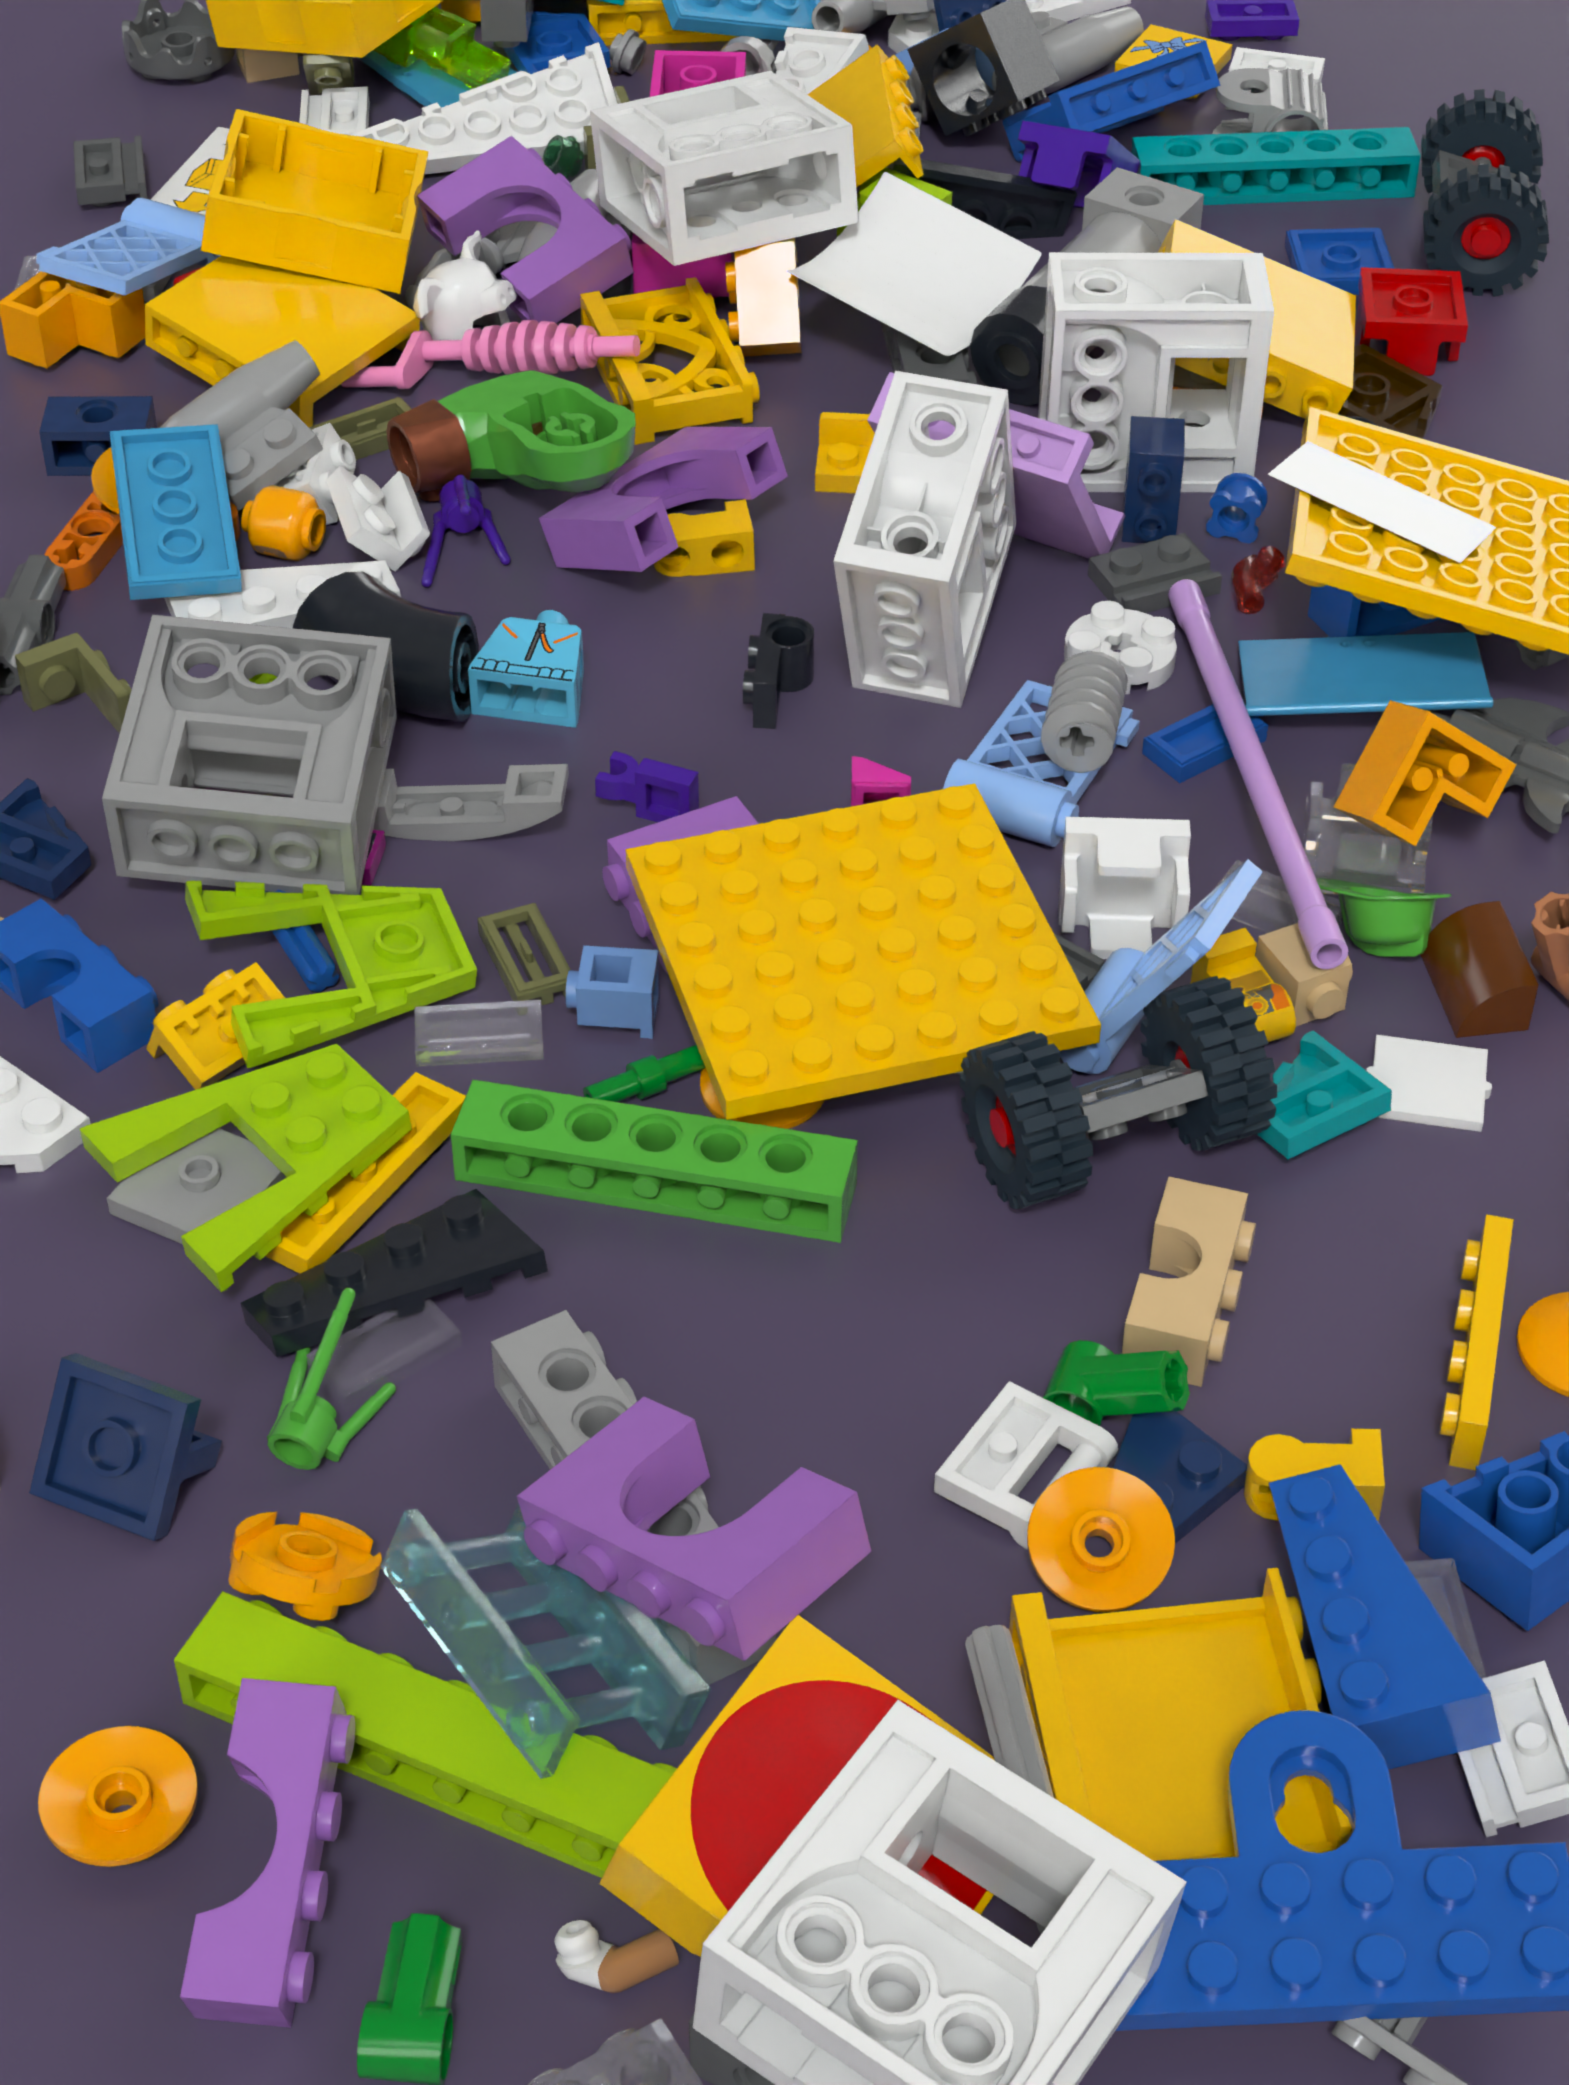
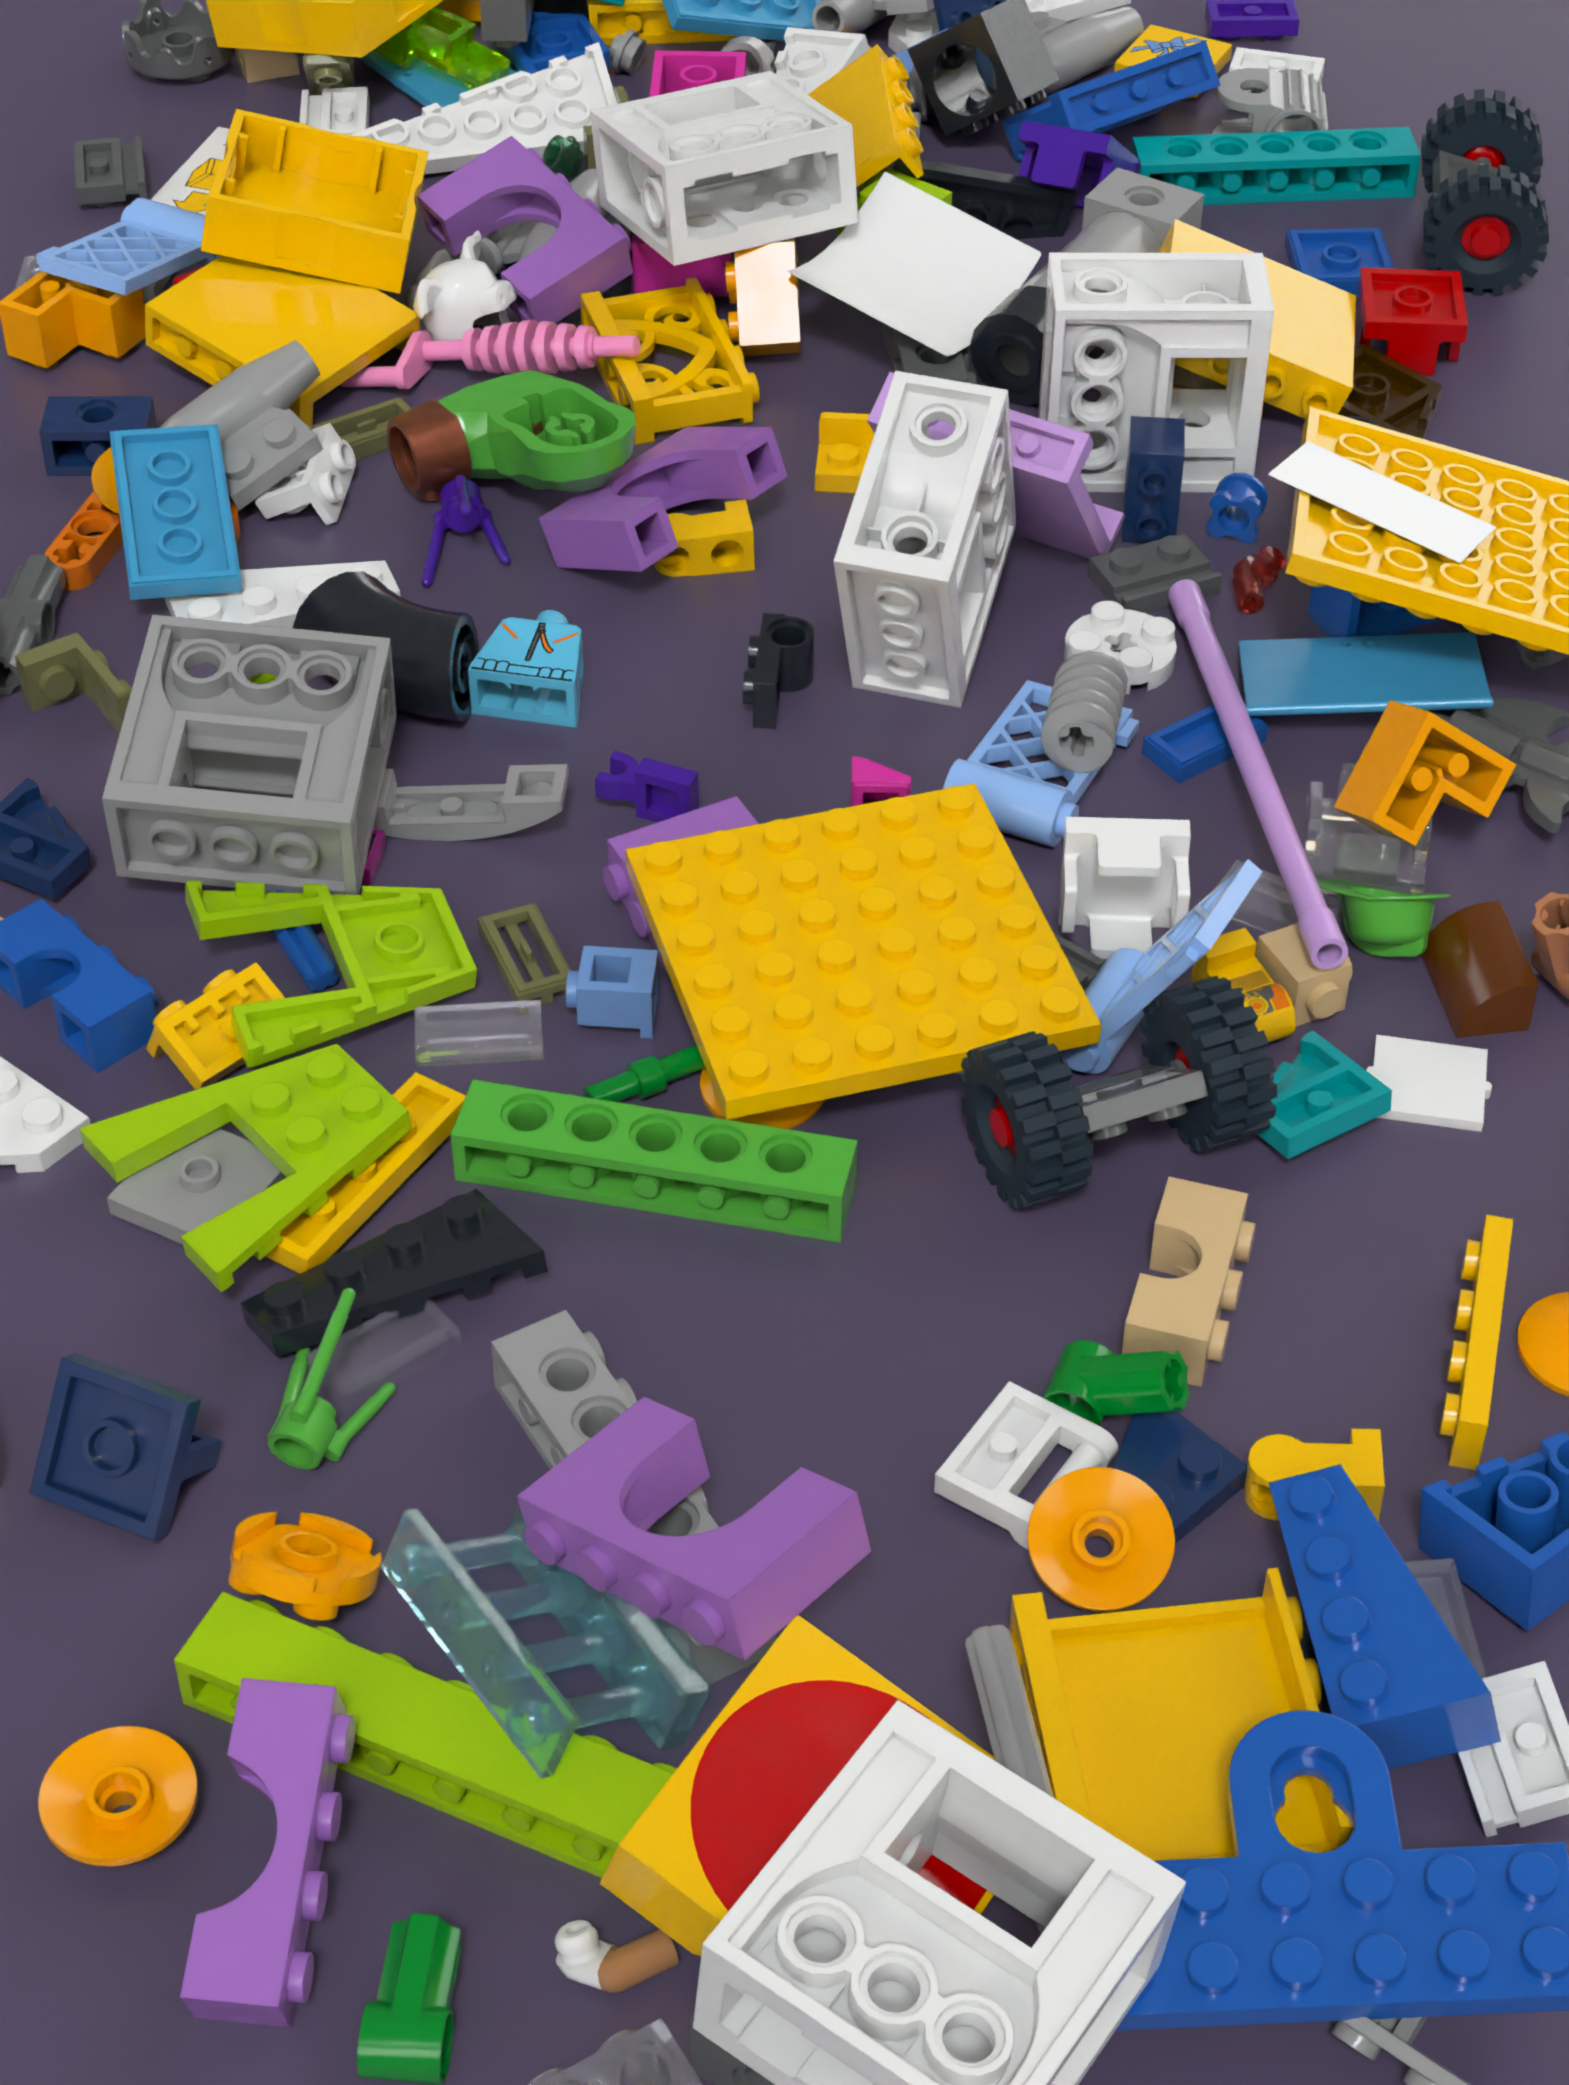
(284, 523): light orange head -> none
(378, 520): white bracket -> none

